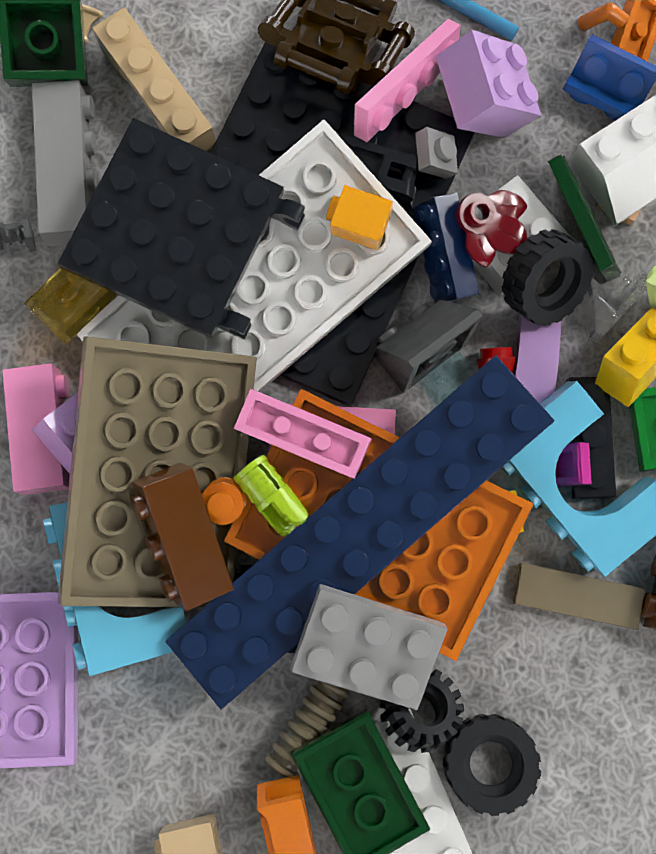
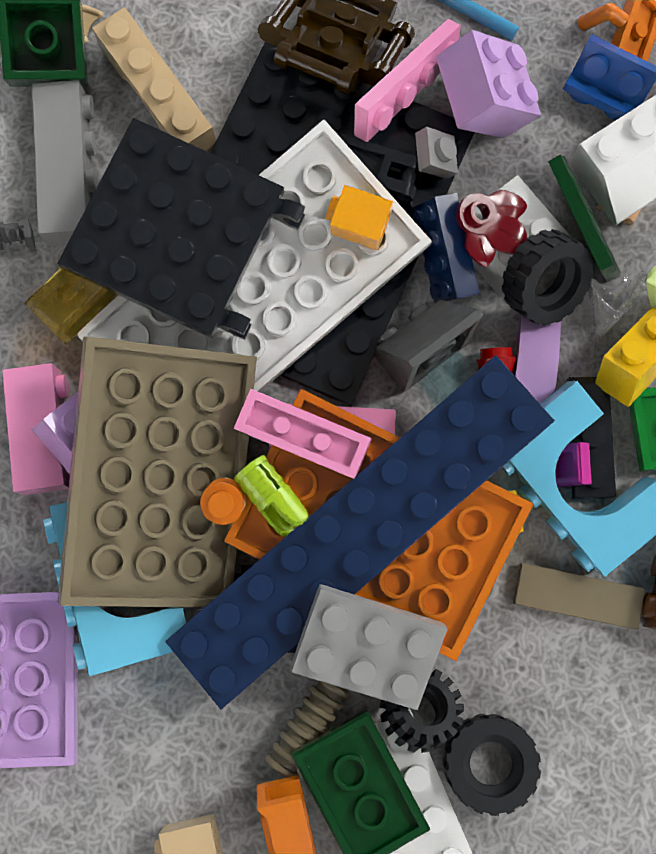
(181, 536): reddish brown brick -> none

